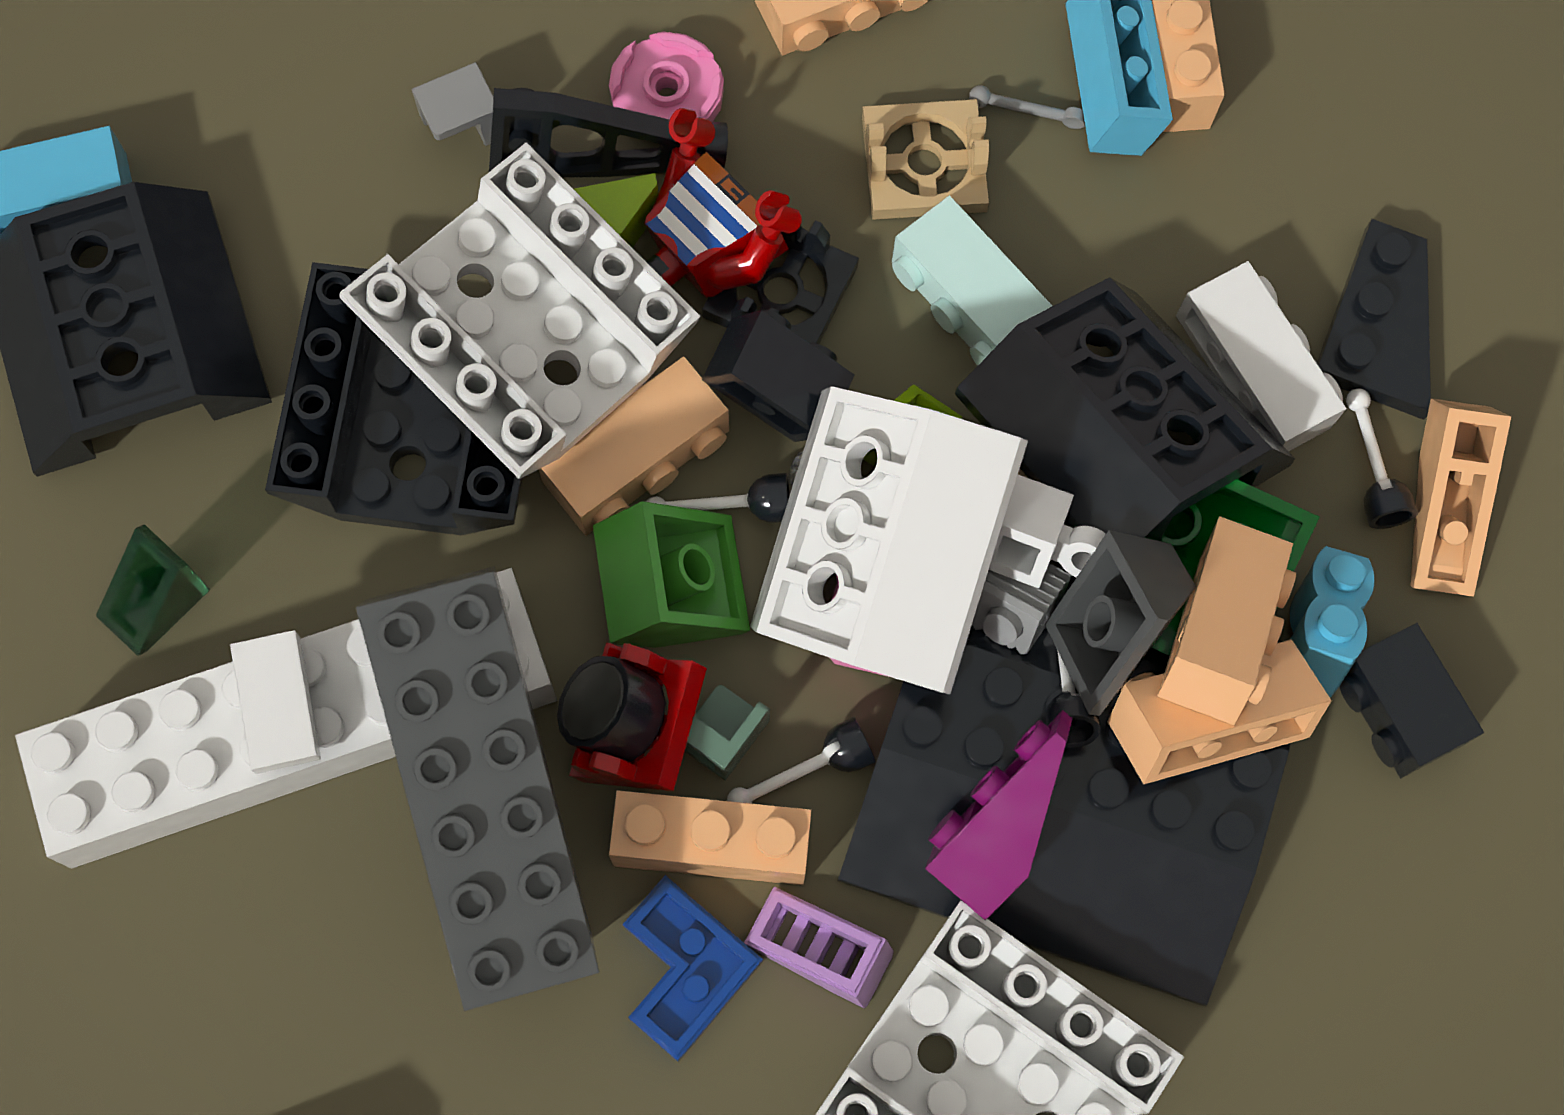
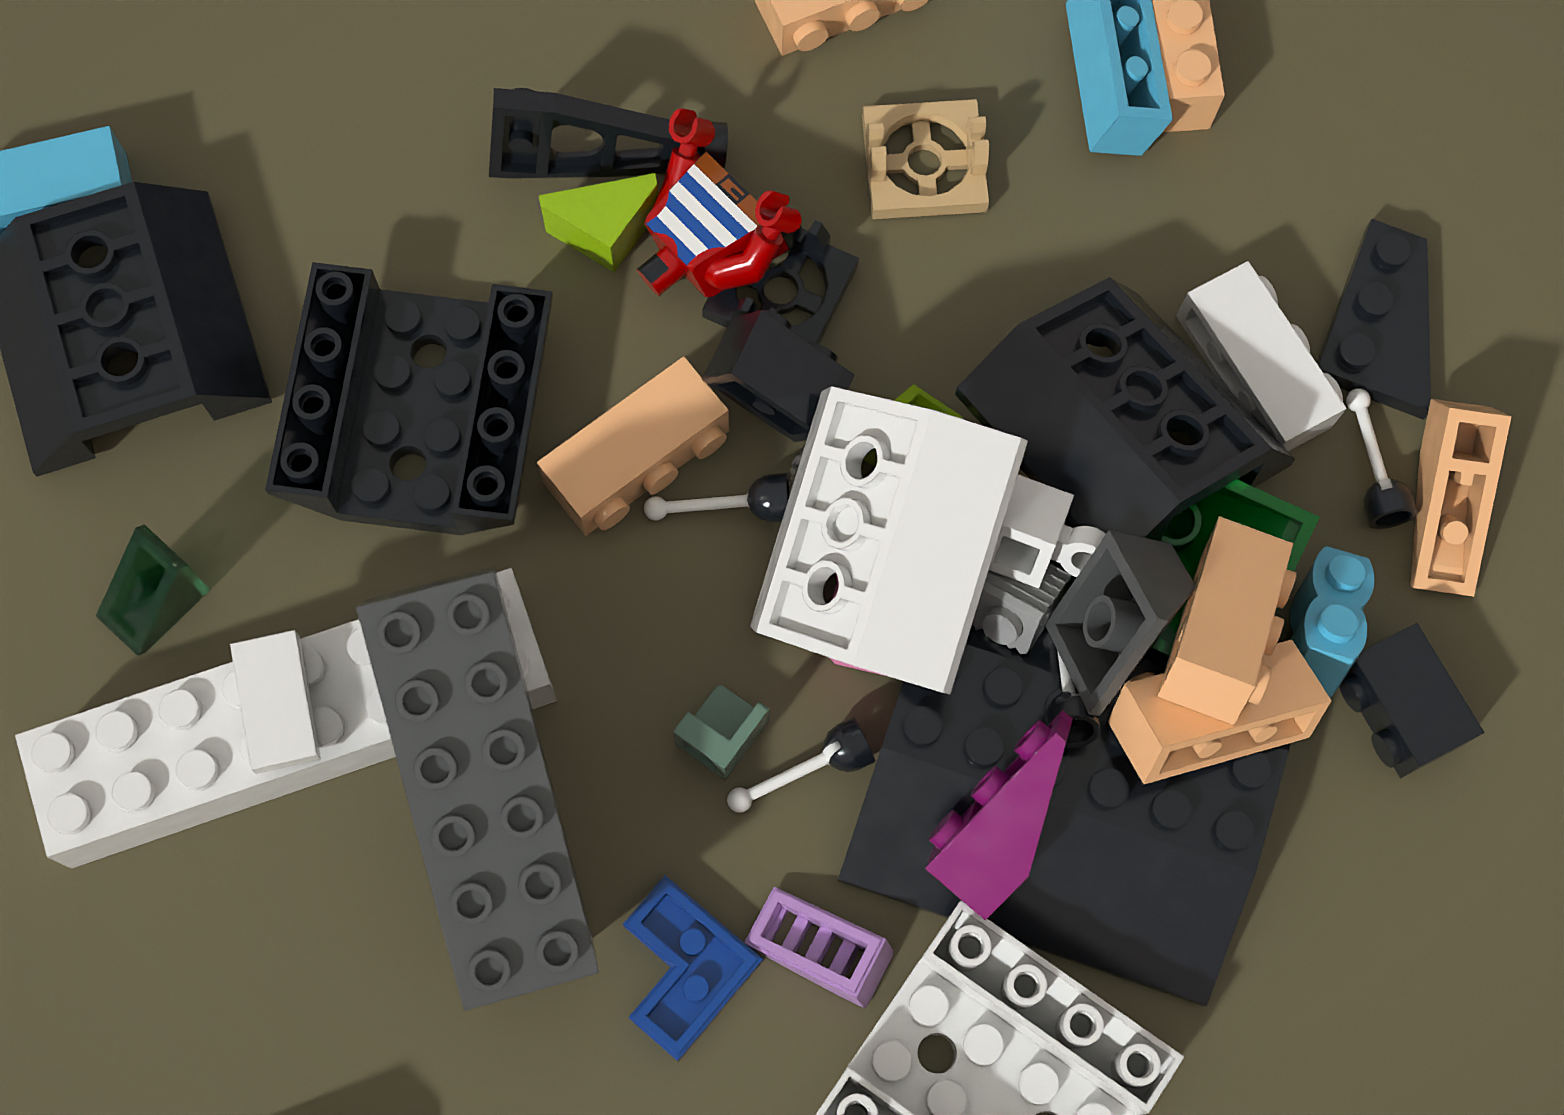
(456, 103): light grey panel -> none
(557, 293): white slope -> none
(617, 712): piece -> none
(669, 576): bright green slope -> none
(672, 63): bright pink plate -> none
(710, 837): light nougat brick -> none
(964, 278): light aqua brick -> none
(1071, 117): light grey hinge -> none

